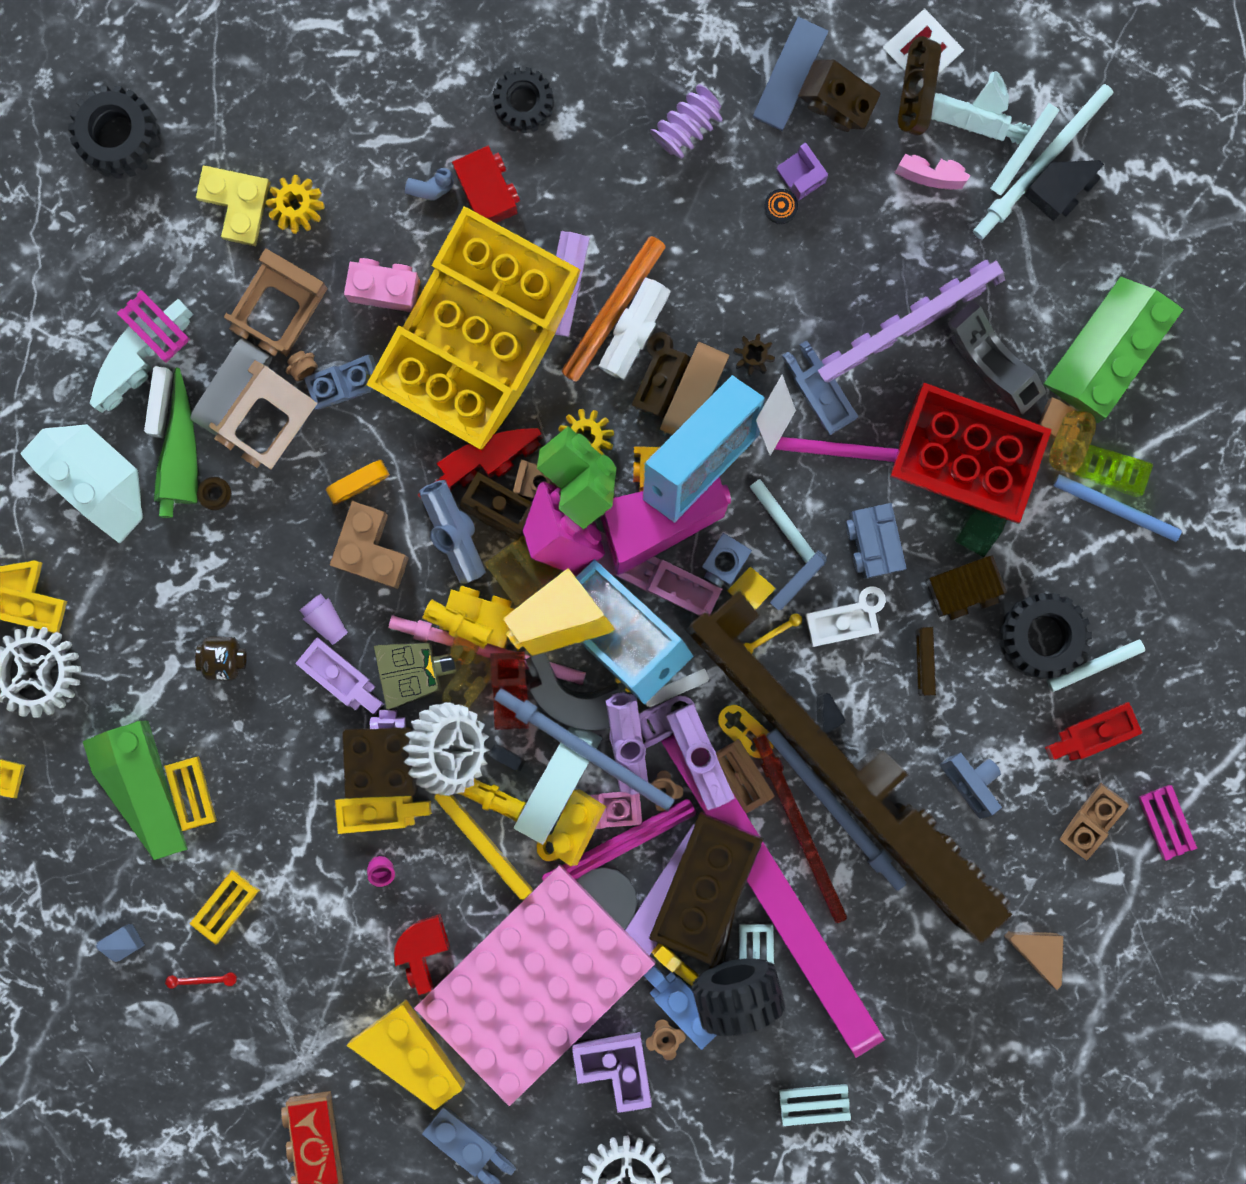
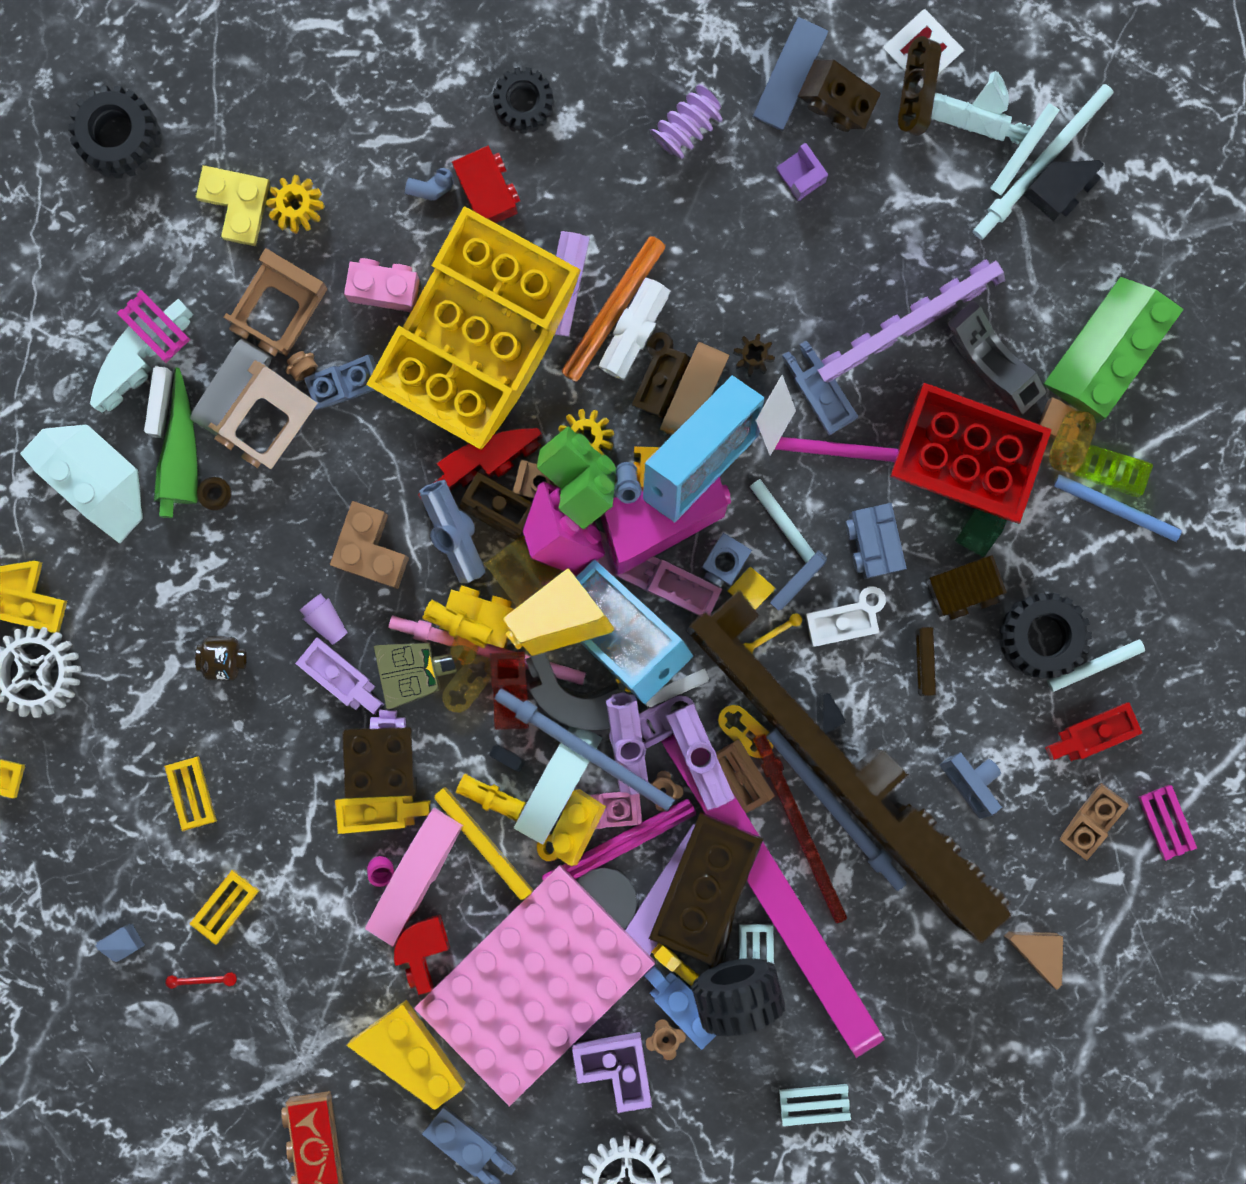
(134, 779): bright green wedge -> none
(357, 482): light orange beam -> none
(413, 876): none -> bright pink slope
(451, 769): white gear -> none
(627, 486): none -> sand blue pin
(781, 206): black tile -> none
(945, 176): bright pink slope -> none

